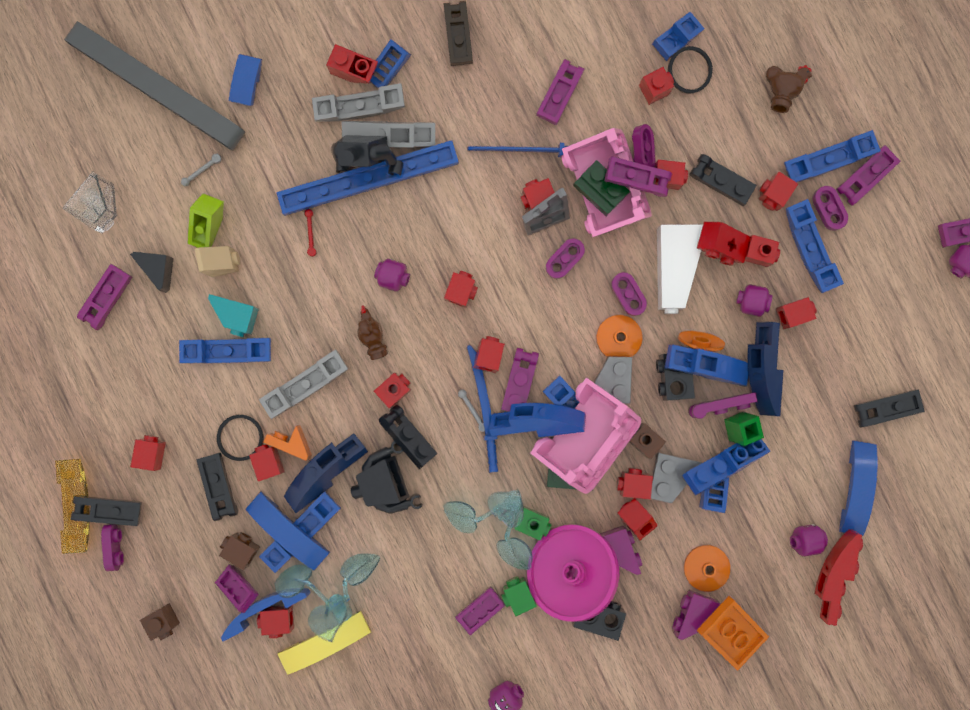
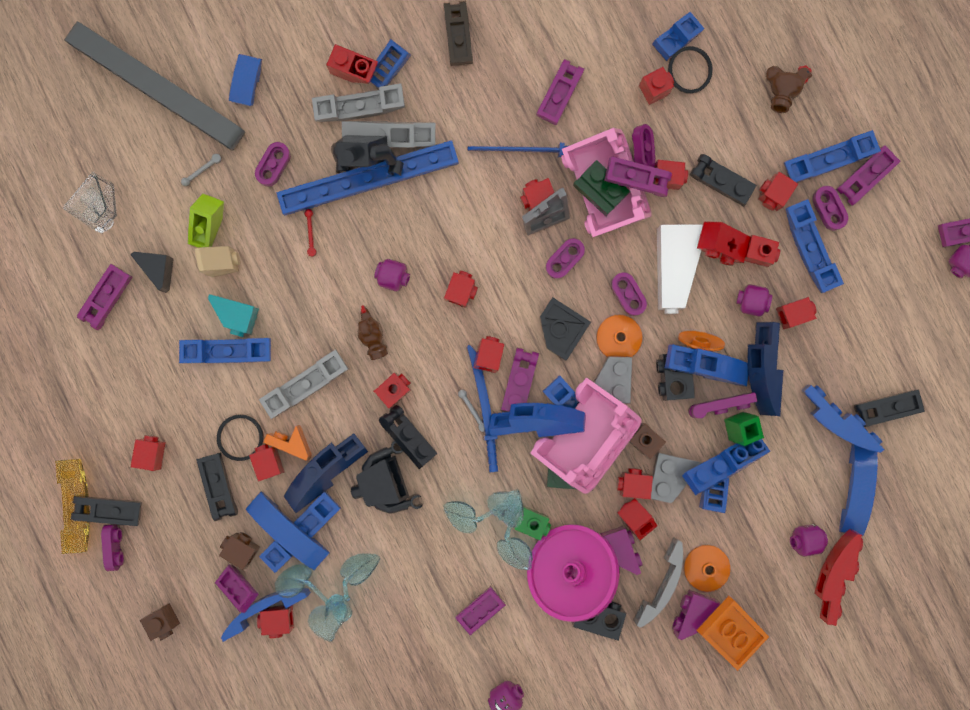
(270, 164): none -> magenta plate
(315, 648): light yellow slope -> none
(518, 596): green brick -> none
(562, 328): none -> black plate
(649, 611): none -> light grey slope
(847, 427): none -> blue slope

